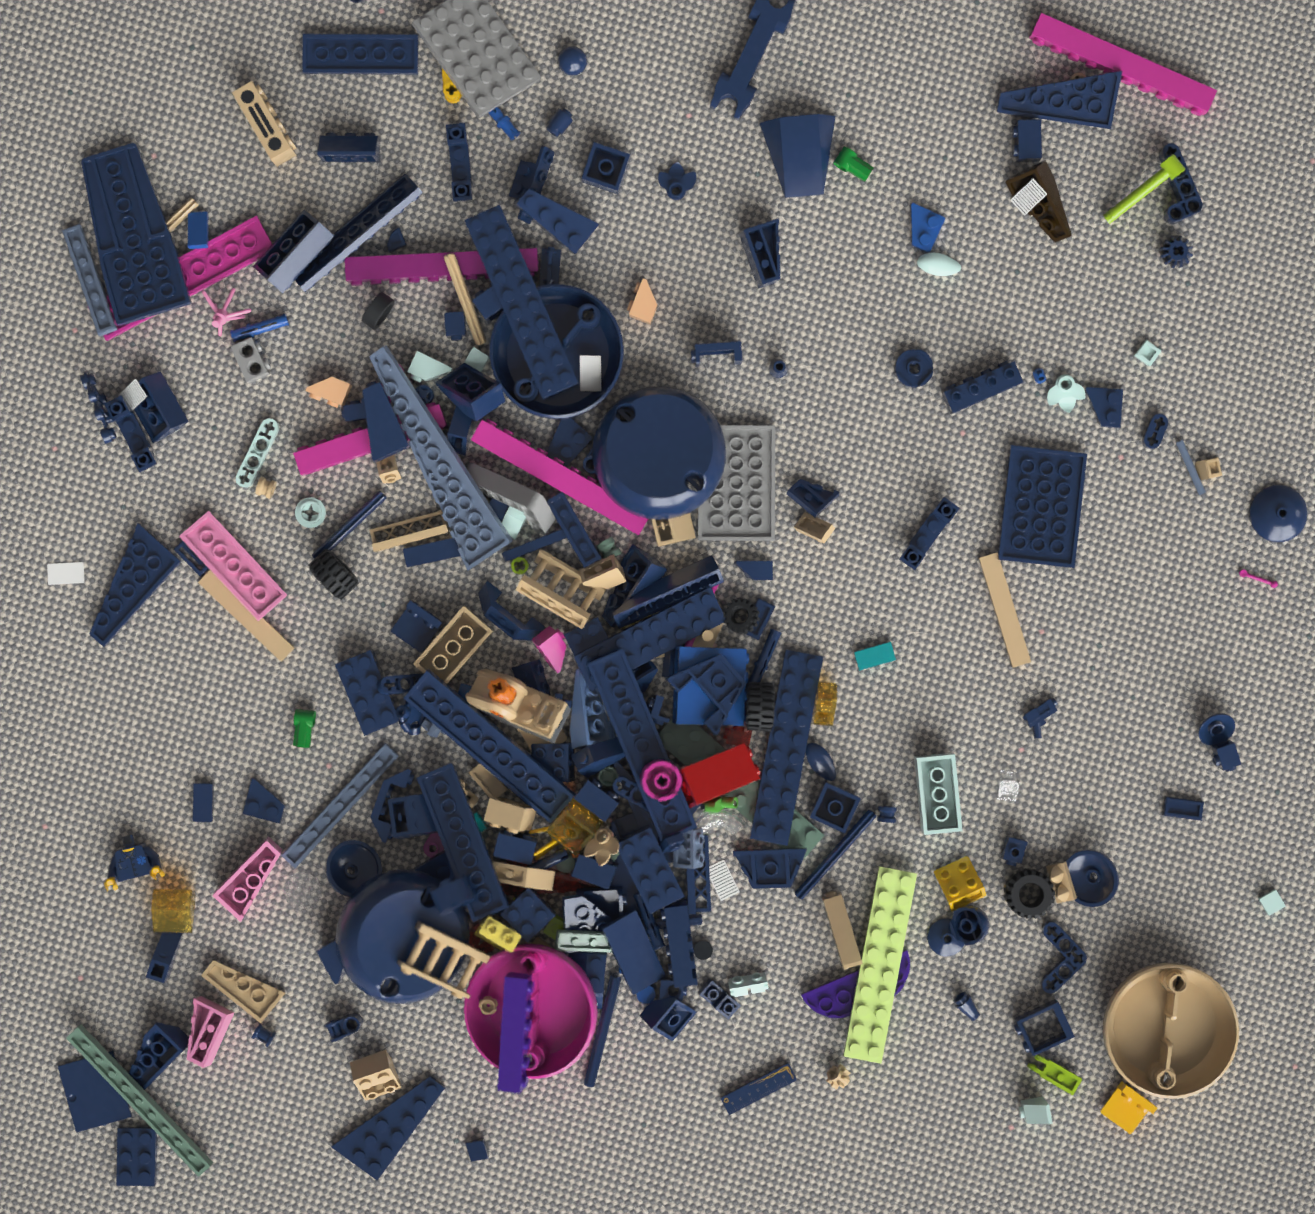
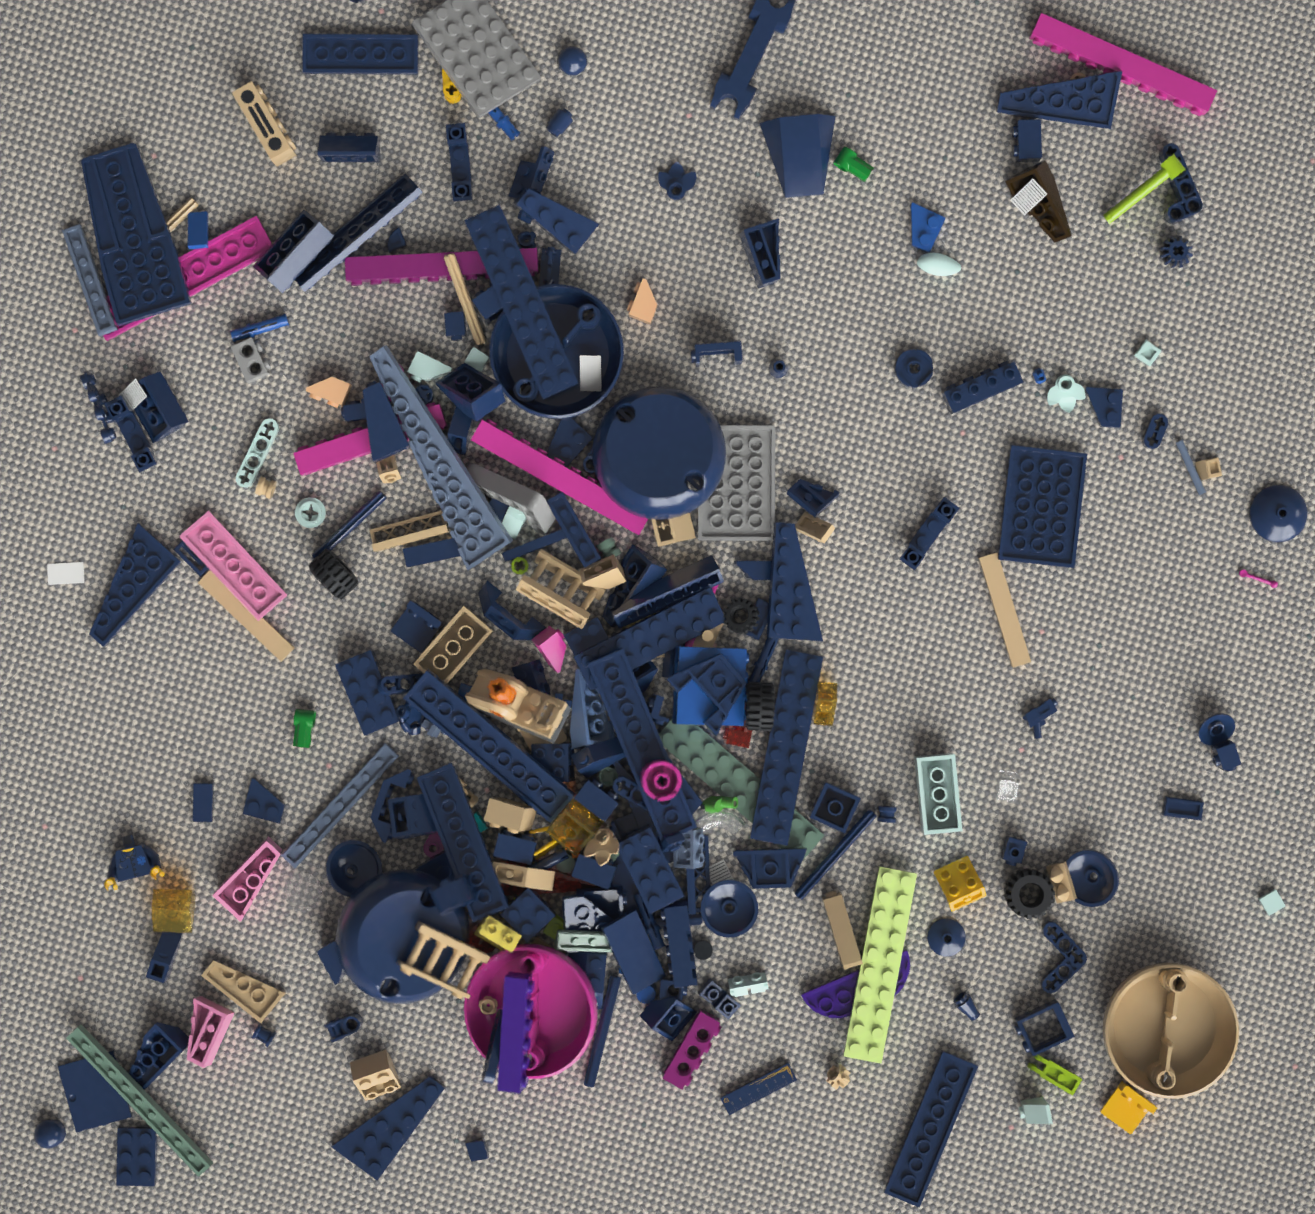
(49, 1133): none -> dark blue hair
(222, 315): bright pink plant -> none
(378, 310): black tyre -> none
(487, 781): tan plate -> none
(493, 1052): none -> dark blue beam
(522, 236): none -> dark blue plate
(606, 168): dark blue brick -> none
(672, 1073): none -> magenta brick
(718, 775): red brick -> none
(734, 921): none -> dark blue dish
(790, 597): none -> dark blue wing
(820, 761): dark blue arm -> none
(874, 656): teal tile -> none
(930, 1128): none -> dark blue plate
(969, 925): dark blue cylinder -> none

